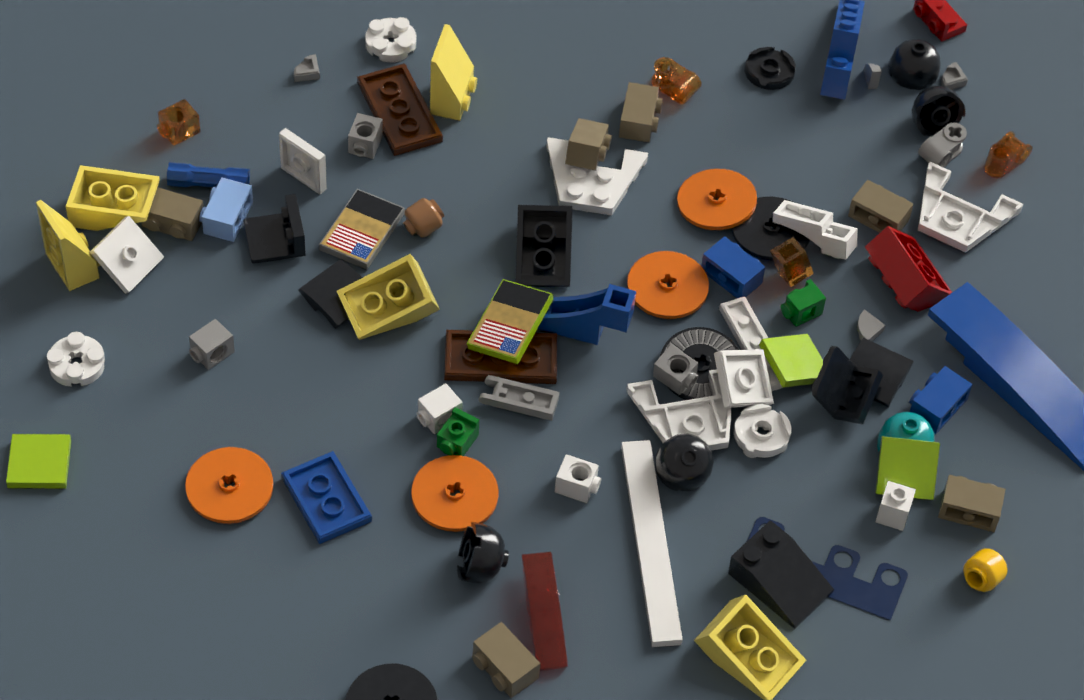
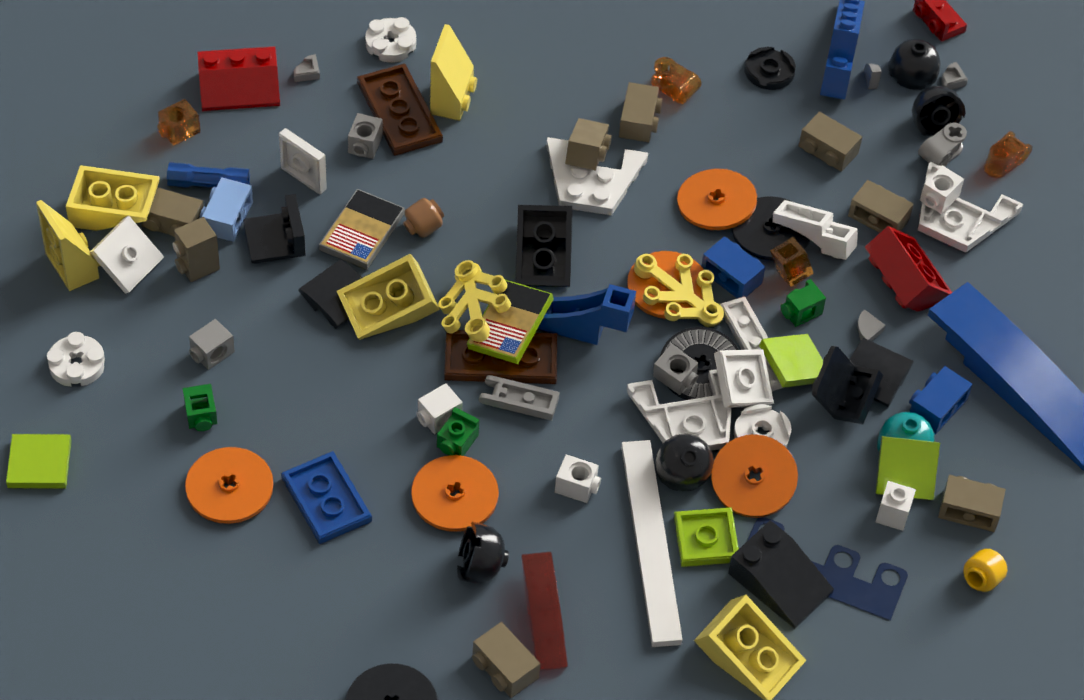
(196, 249): none -> dark tan brick
(200, 412): none -> green brick
(238, 78): none -> red slope
(466, 276): none -> light yellow plant
(680, 292): none -> light yellow plant
(705, 536): none -> lime tile
(753, 497): none -> orange piece
(830, 141): none -> dark tan brick
(941, 189): none -> white brick

